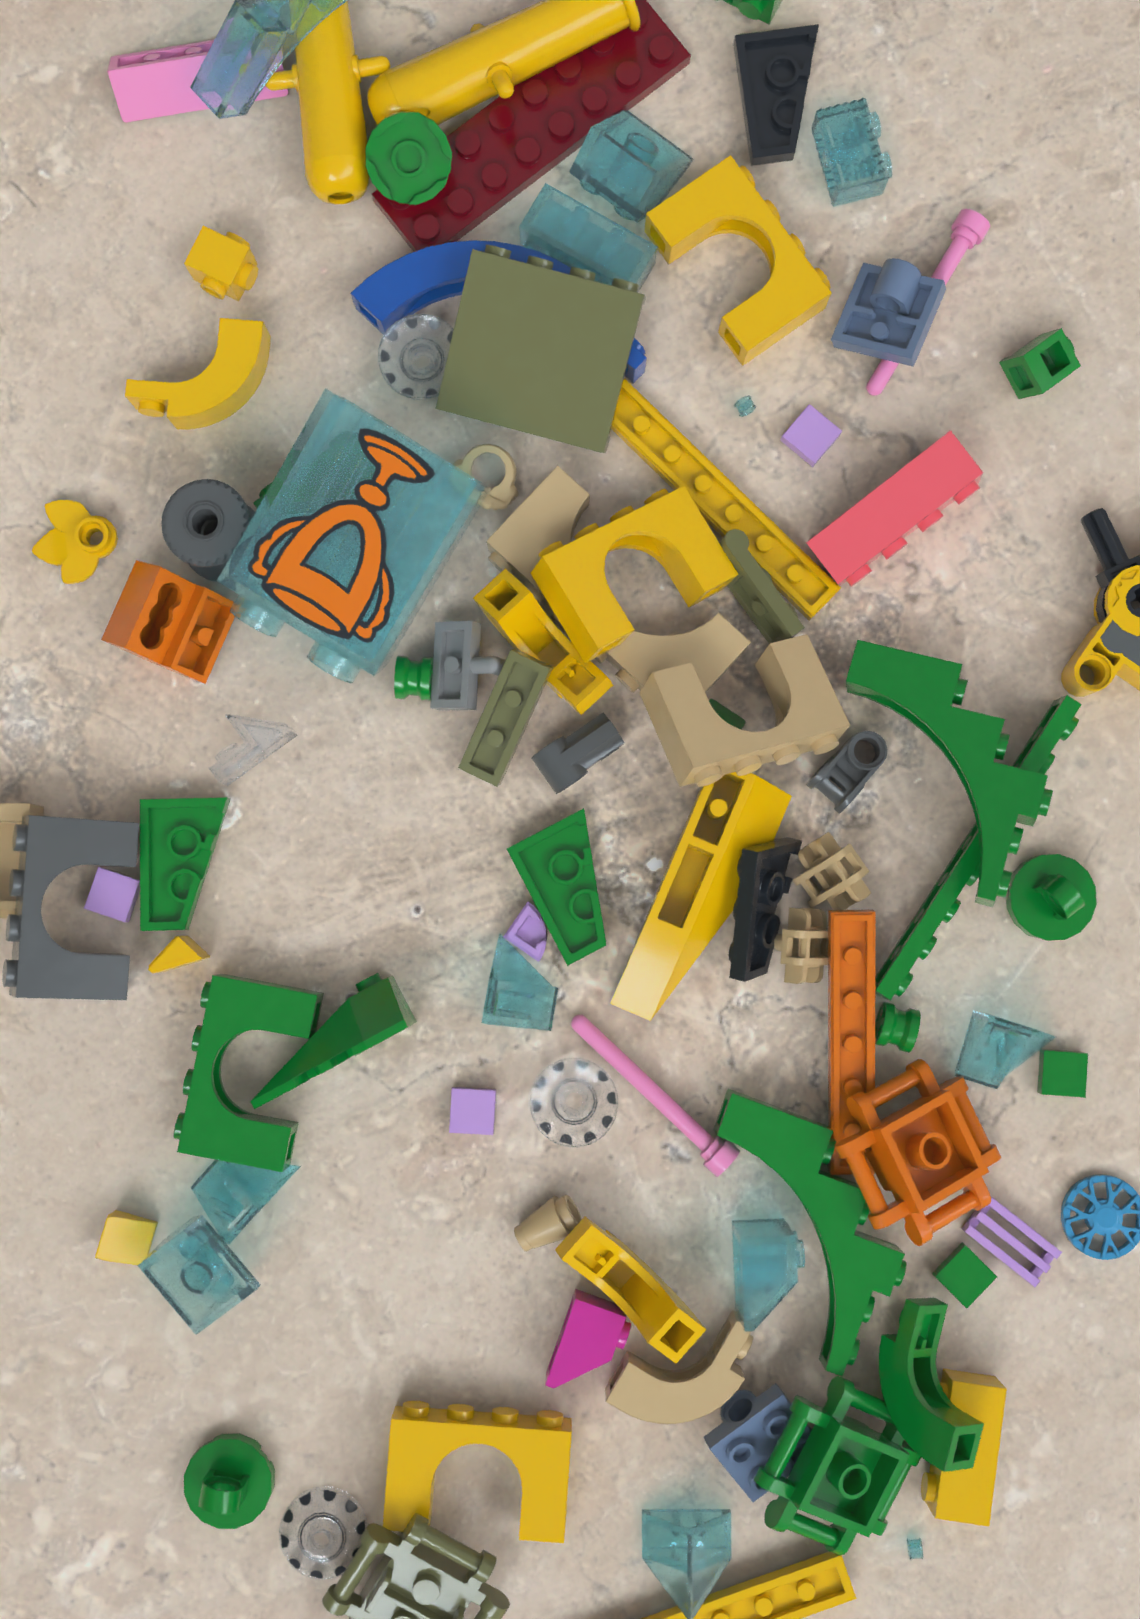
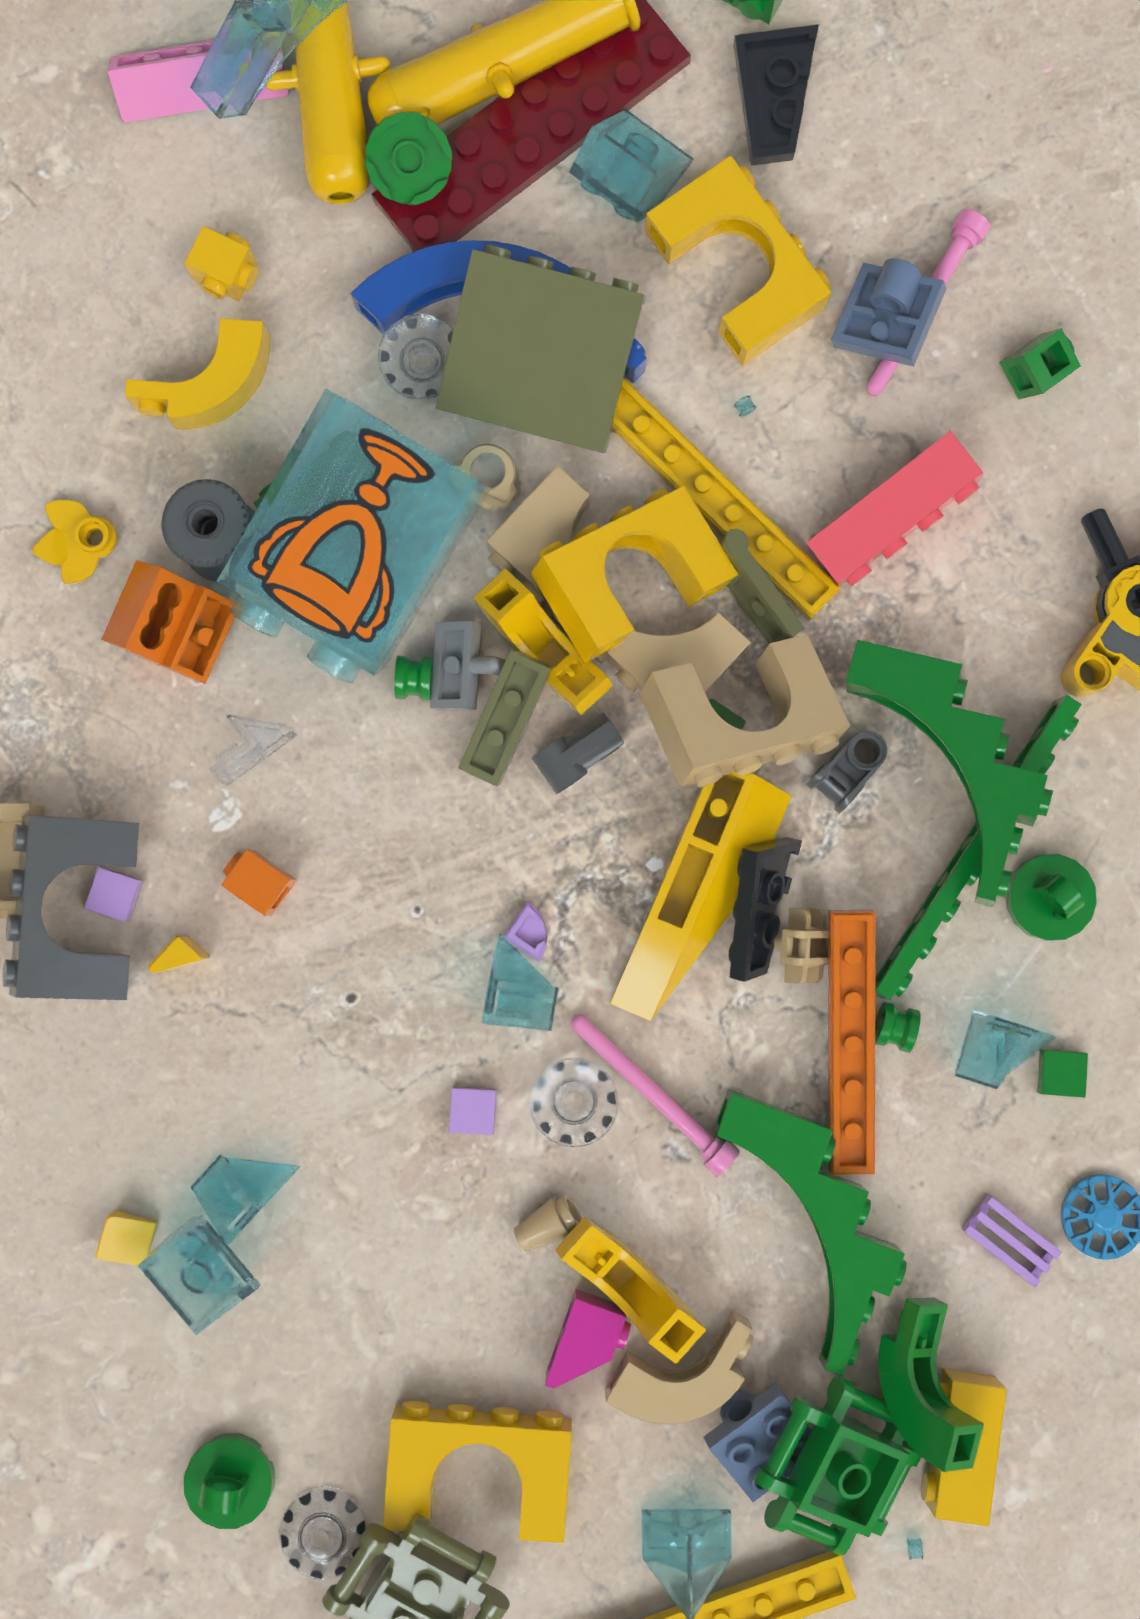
(175, 857): green wing -> none
(212, 1121): green arch -> none
(257, 881): none -> orange brick
(356, 1026): green wedge -> none
(563, 885): green wing -> none
(585, 239): clear light blue brick -> none
(764, 1267): clear light blue slope -> none
(811, 435): lavender tile -> none
(837, 871): tan piece -> none
(851, 152): clear light blue brick -> none
(919, 1152): orange brick -> none
(964, 1275): green tile -> none

